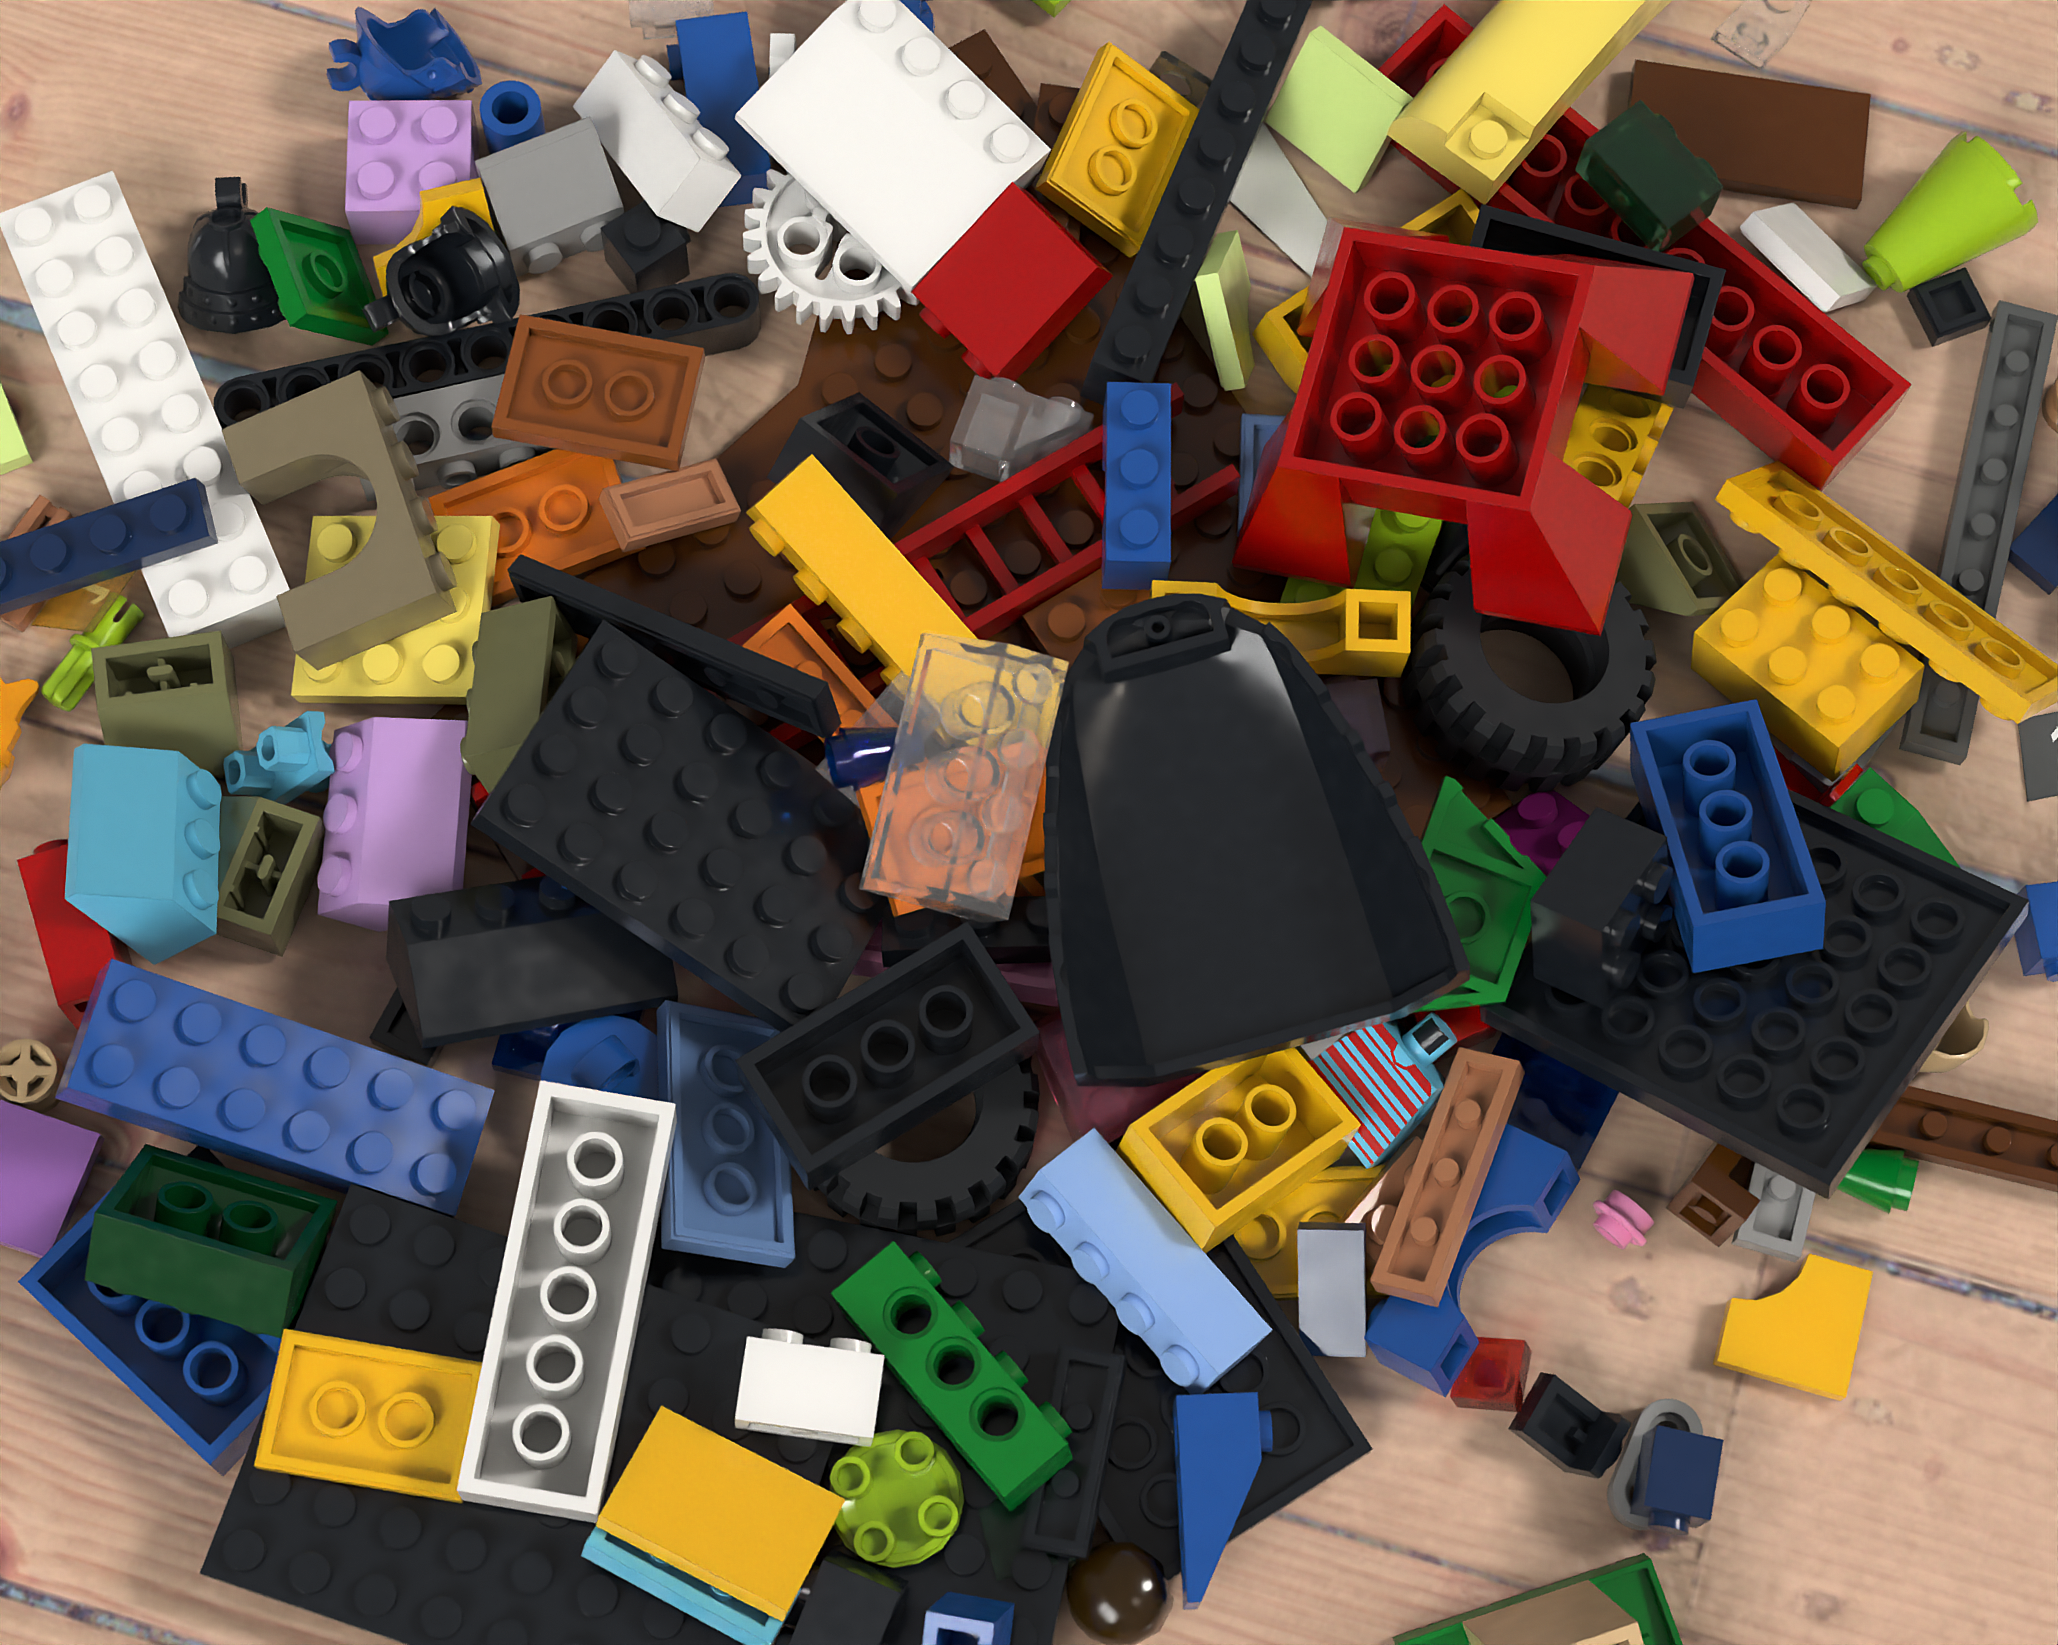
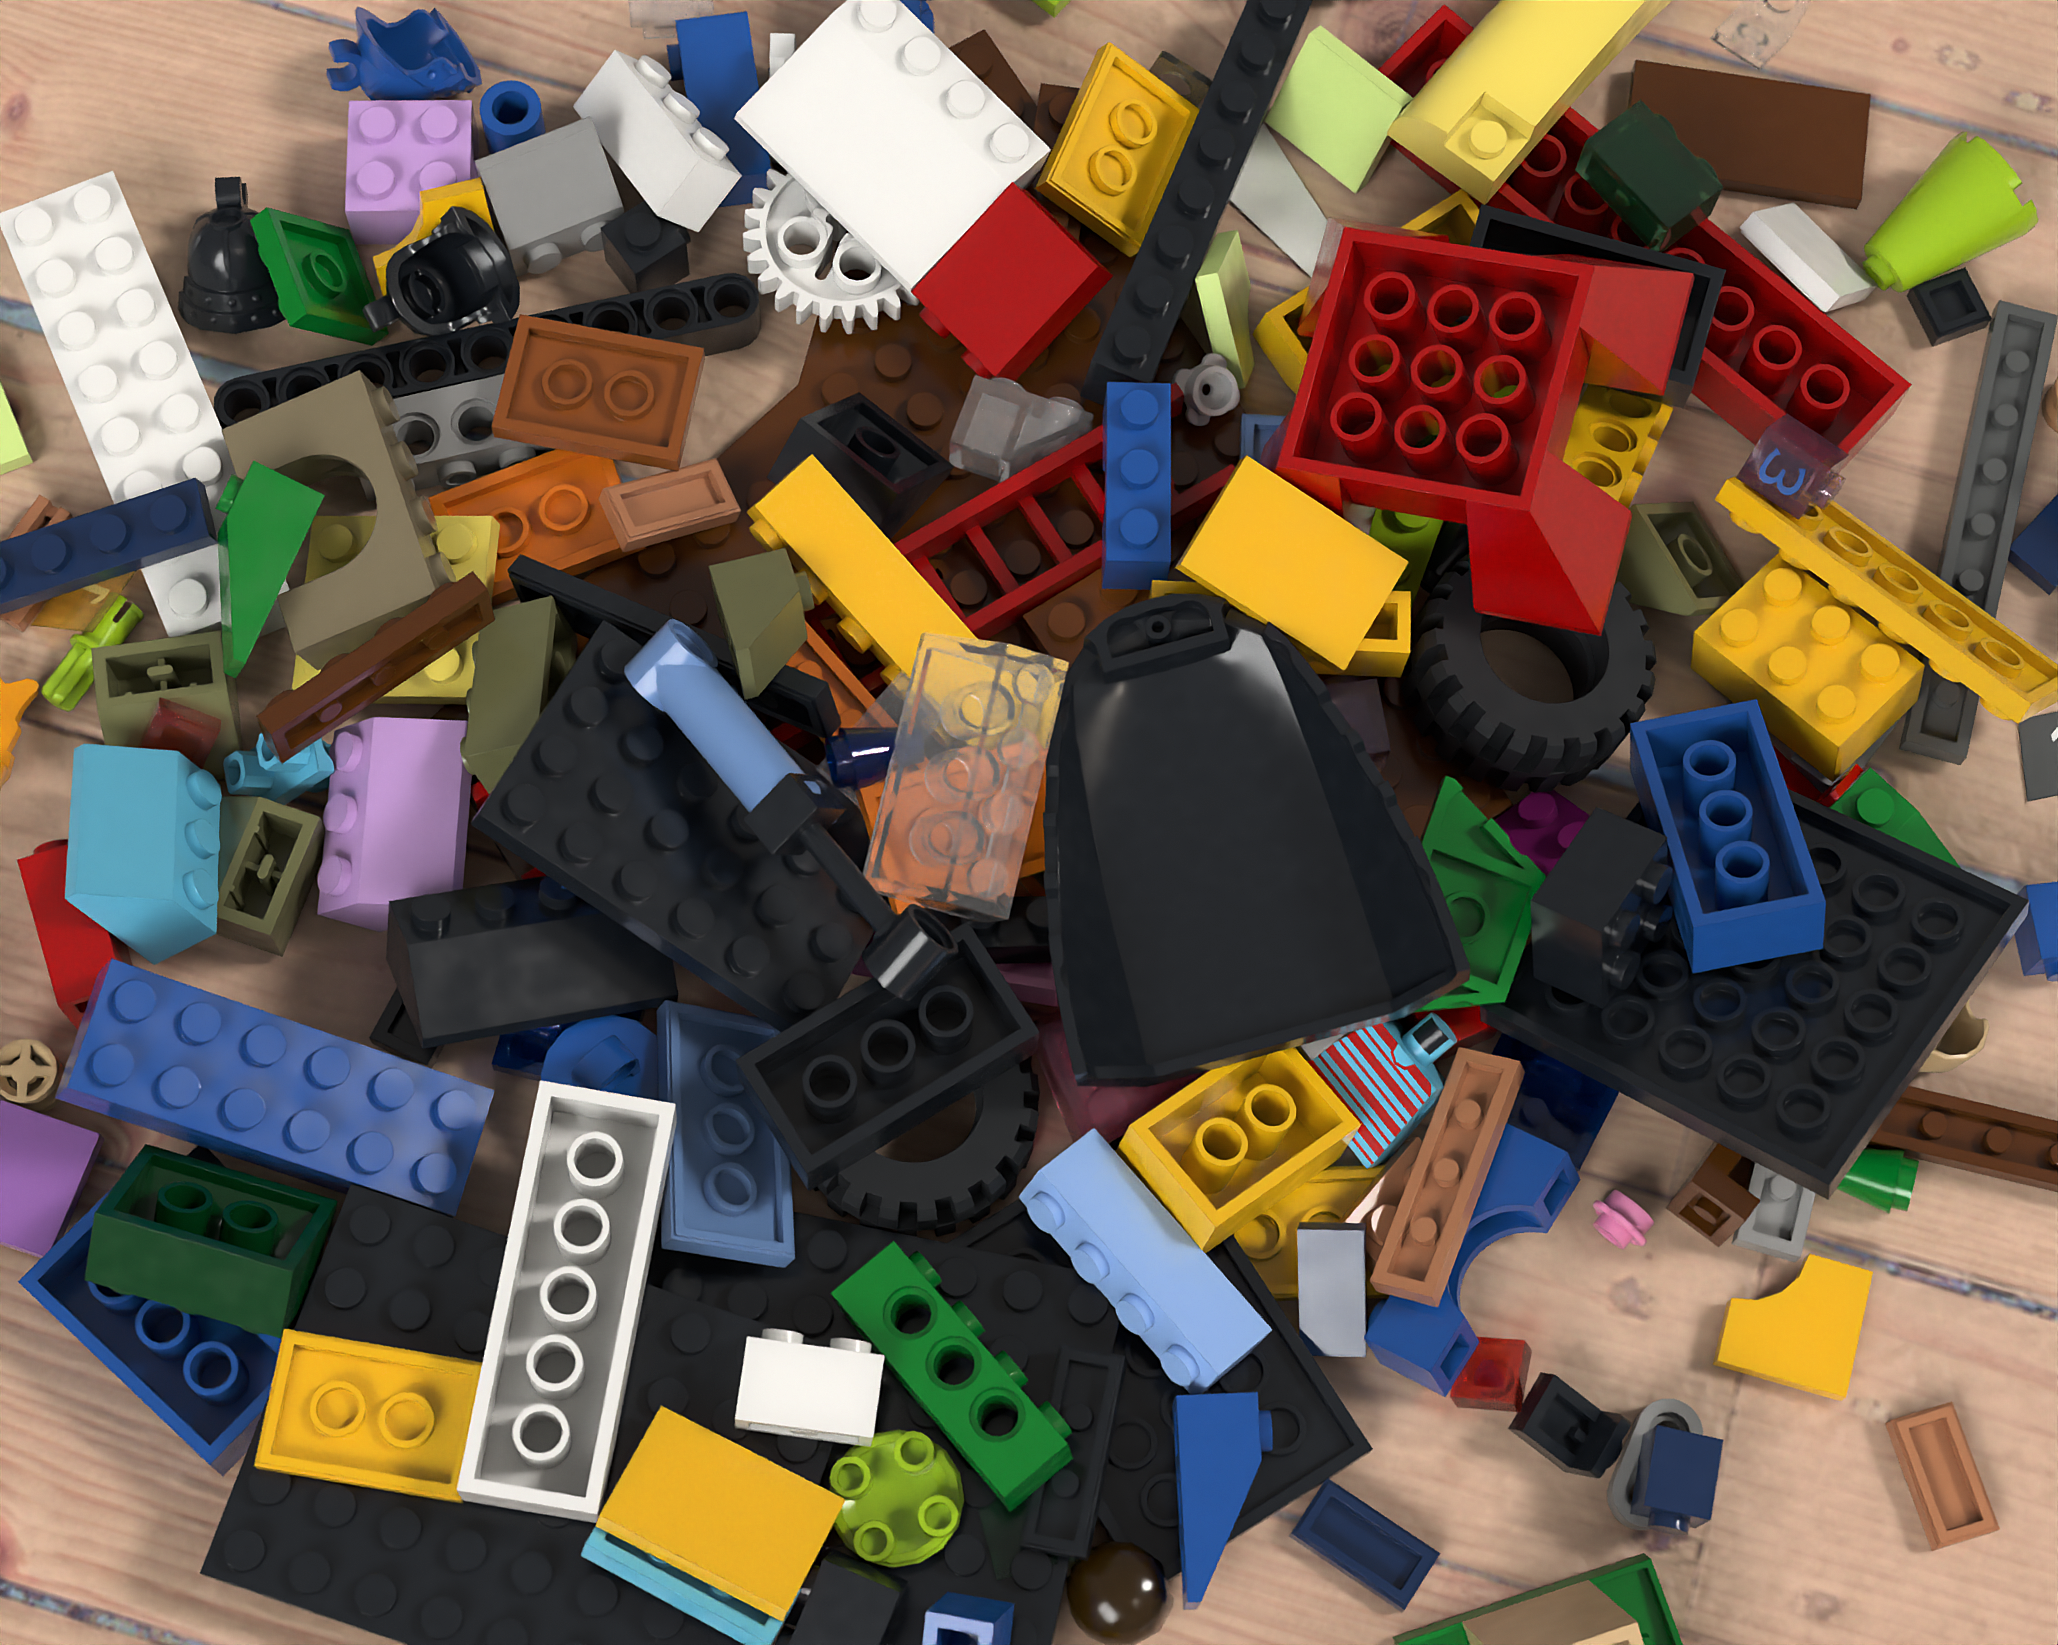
(181, 730): none -> clear red tile
(255, 551): none -> green slope
(372, 670): none -> reddish brown plate
(761, 614): none -> olive slope
(784, 804): none -> piece
(1223, 389): none -> white plate
(1292, 564): none -> yellow tile
(1364, 1545): none -> dark blue tile
(1794, 467): none -> brick
(1942, 1476): none -> nougat tile

